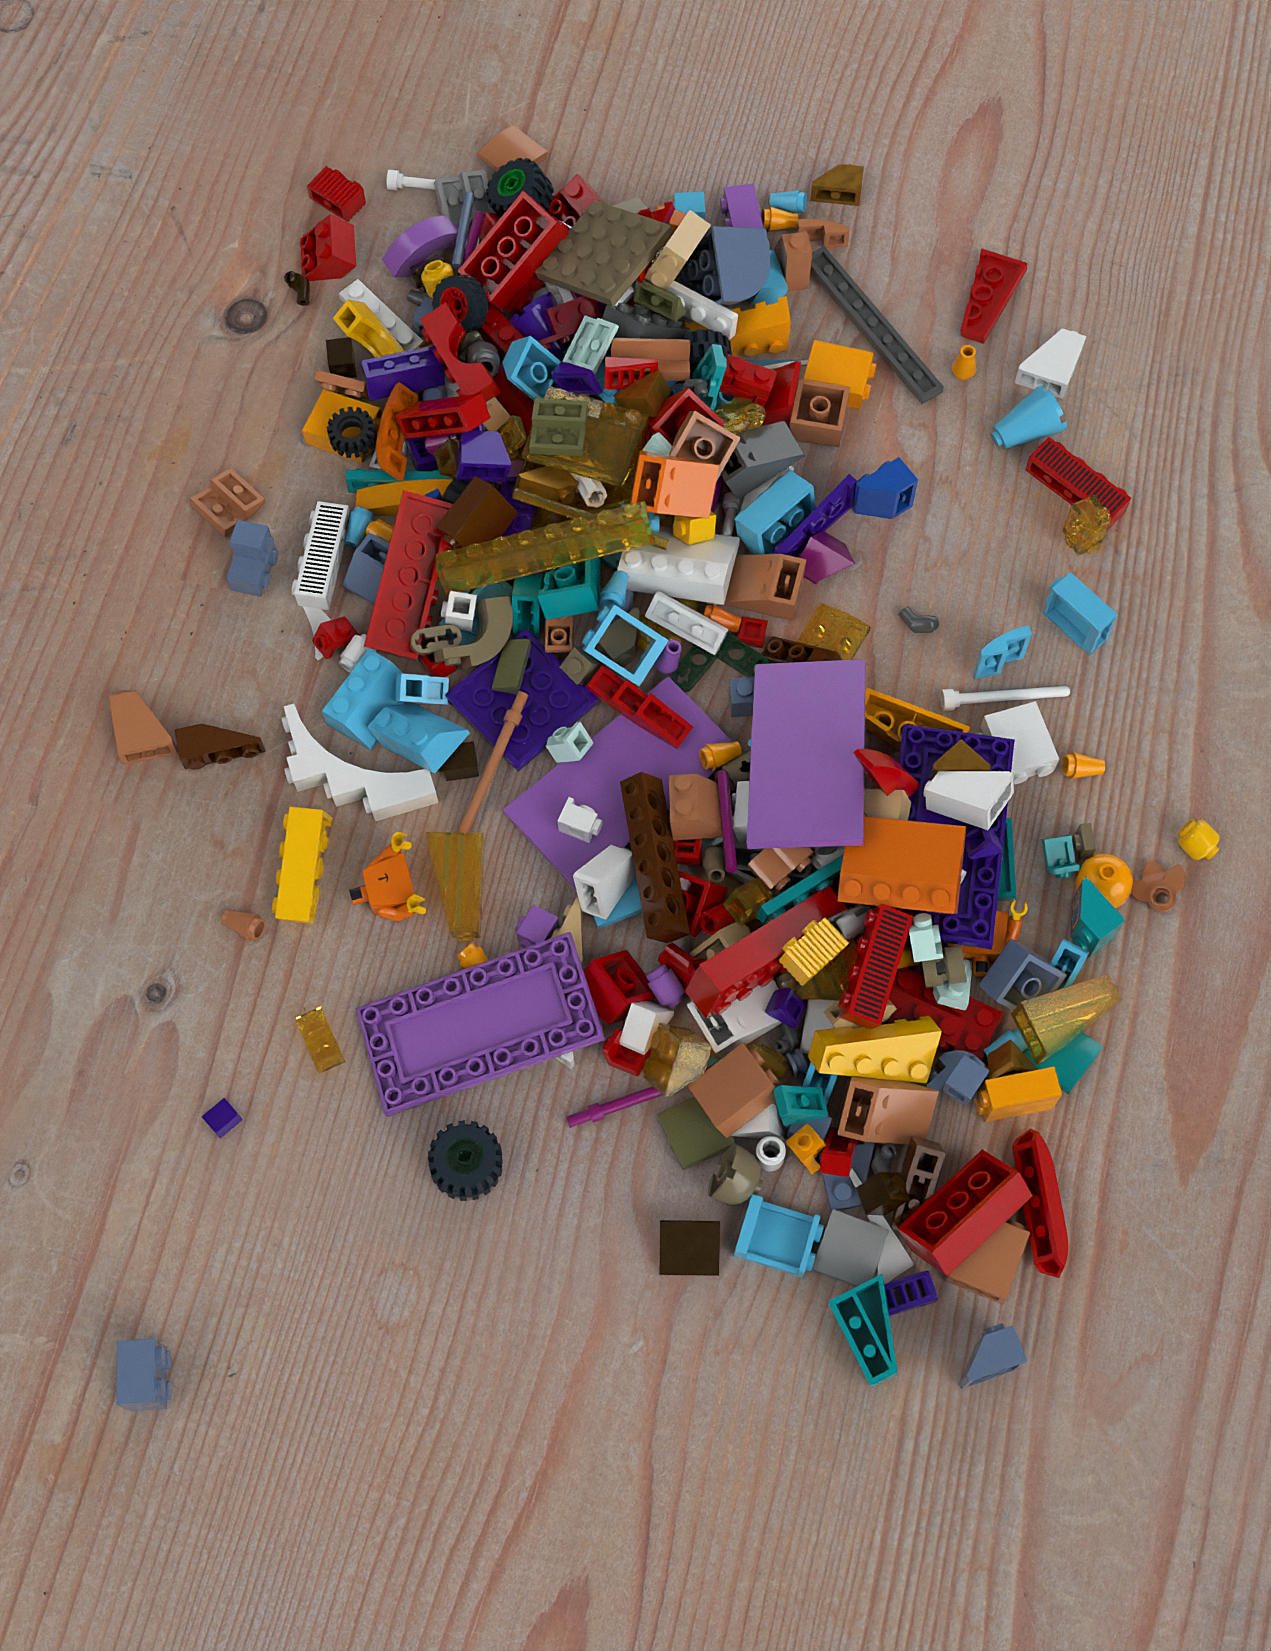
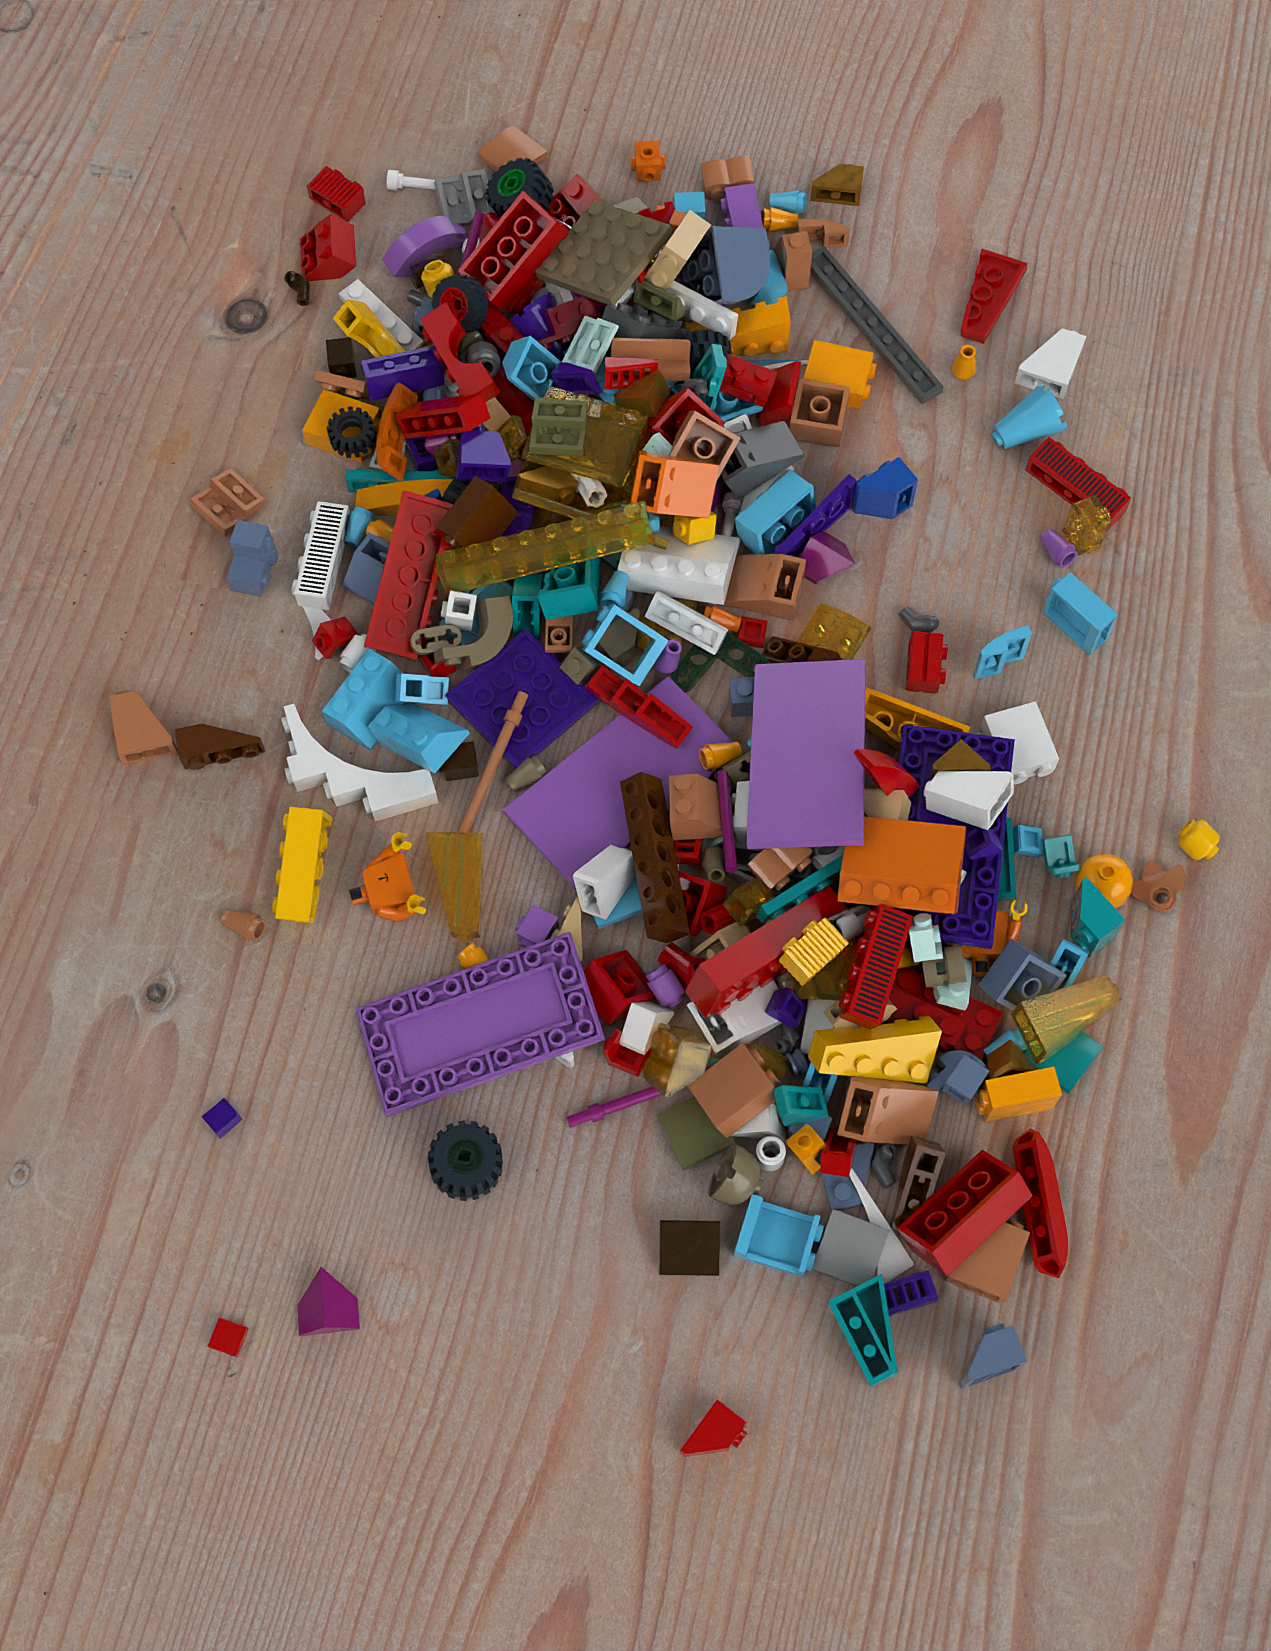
(143, 1375): sand blue brick -> none
(228, 1337): none -> red tile
(320, 1040): clear yellow slope -> none
(327, 1307): none -> magenta slope
(462, 231): sand blue bar -> none
(512, 666): olive slope -> none
(528, 772): none -> dark tan cone
(569, 743): light aqua brick -> none
(579, 821): white brick -> none
(647, 161): none -> orange brick
(715, 1432): none -> red slope
(728, 173): none -> nougat brick
(741, 415): clear yellow plate -> none
(883, 1193): dark brown brick -> none
(925, 662): none -> red brick
(950, 699): white piece -> none
(1027, 841): none -> medium azure tile
(1059, 549): none -> medium lavender cone
(1079, 765): light orange cone -> none
(1084, 841): dark tan plate -> none

